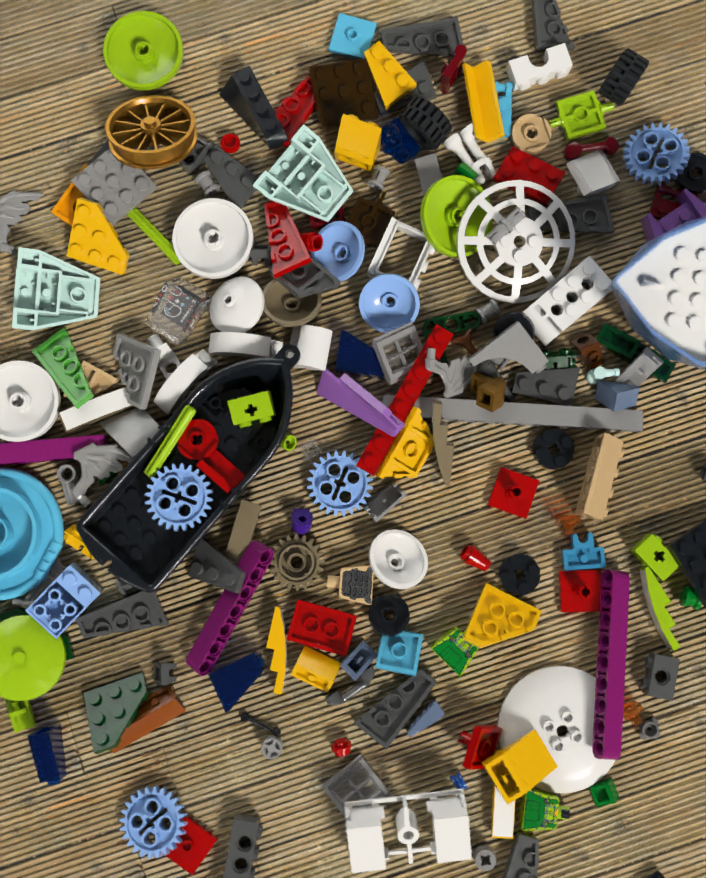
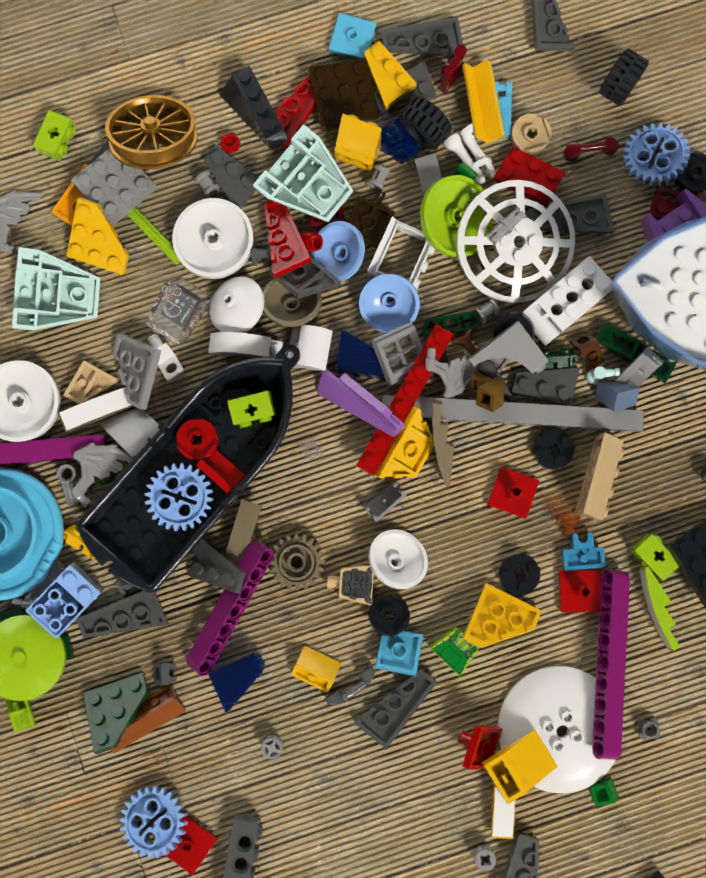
(48, 754): clear blue slope -> none
(54, 135): none -> lime brick
(62, 363): bright green wing -> none
(143, 50): lime dish -> none
(170, 441): lime axle -> none
(182, 380): white arch -> none
(198, 154): dark grey piece -> none
(245, 717): black hinge -> none
(278, 642): yellow slope -> none
(292, 442): lime hinge -> none
(301, 520): dark purple piece -> none
(321, 627): red plate -> none
(322, 476): light blue gear -> none
(341, 747): red plate -> none
(355, 783): clear piece -> none
(358, 660): sand blue slope -> none
(428, 716): sand blue slope -> none
(449, 826): white piece -> none
(459, 781): blue bush -> none
(473, 557): red cone -> none
(524, 74): white arch -> none
(541, 810): torso -> none
(580, 115): lime plate -> none
(592, 174): white slope -> none
(631, 712): clear orange tile -> none
(666, 686): dark grey brick -> none
(689, 598): green wheel -> none

